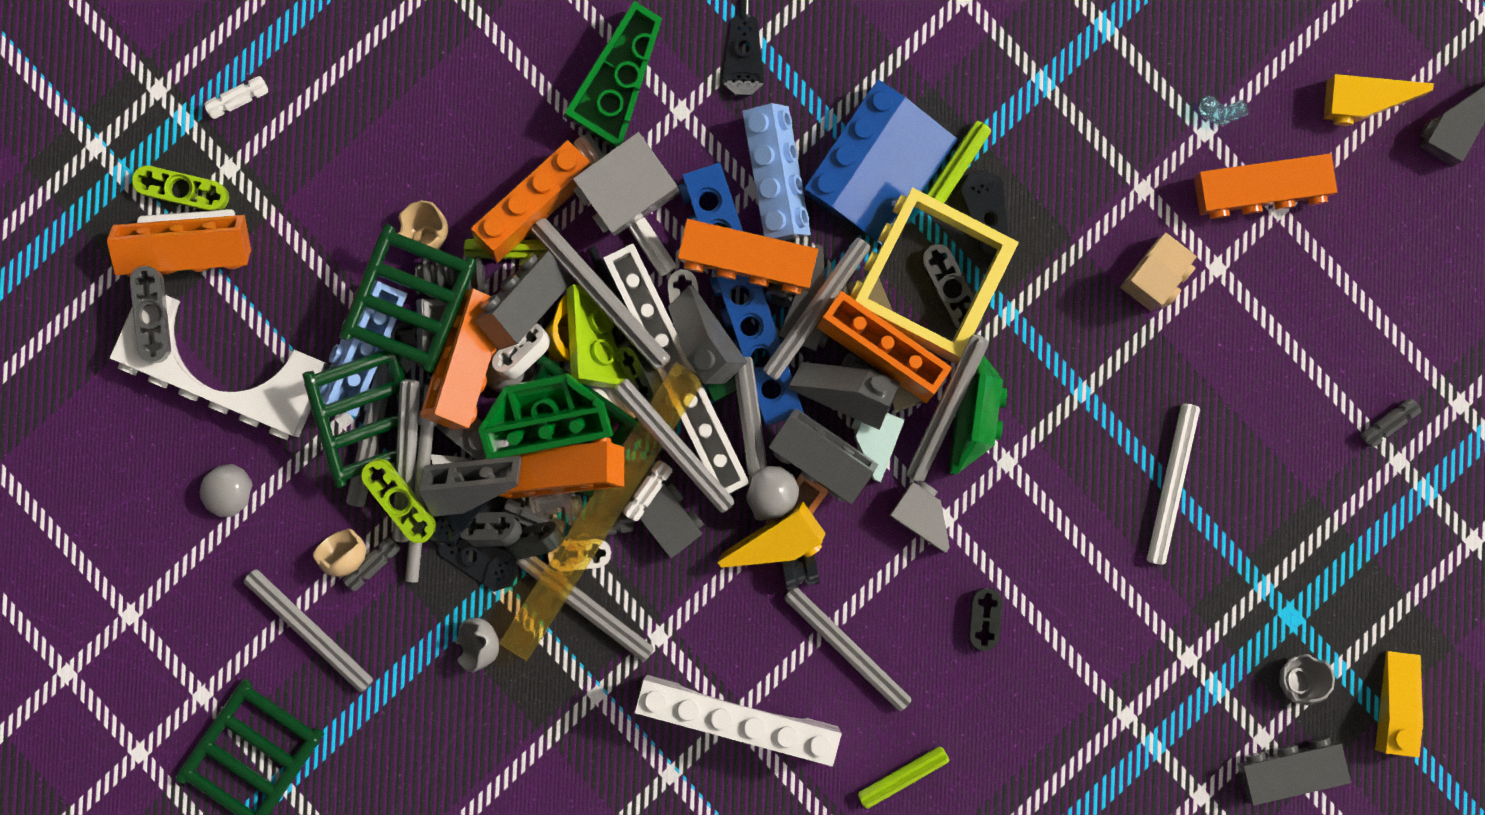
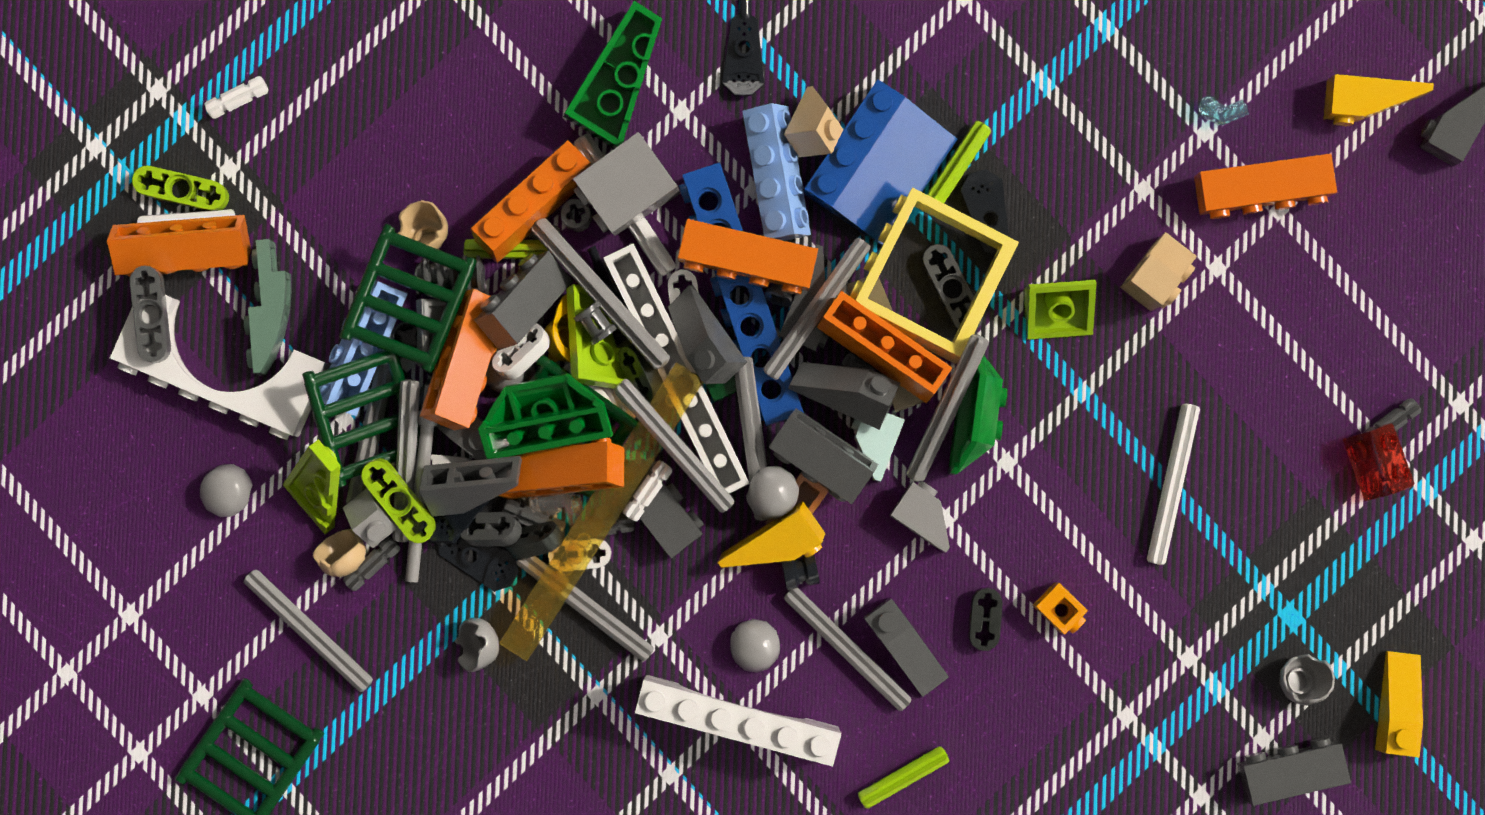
(269, 321): none -> sand green slope
(316, 484): none -> lime wing
(369, 518): none -> light grey brick
(566, 213): none -> dark grey bush
(596, 334): none -> dark grey bush
(755, 645): none -> light grey hair
(813, 126): none -> tan slope
(906, 646): none -> dark grey slope
(1056, 595): none -> light orange brick
(1060, 309): none -> lime slope
(1378, 462): none -> clear red bracket

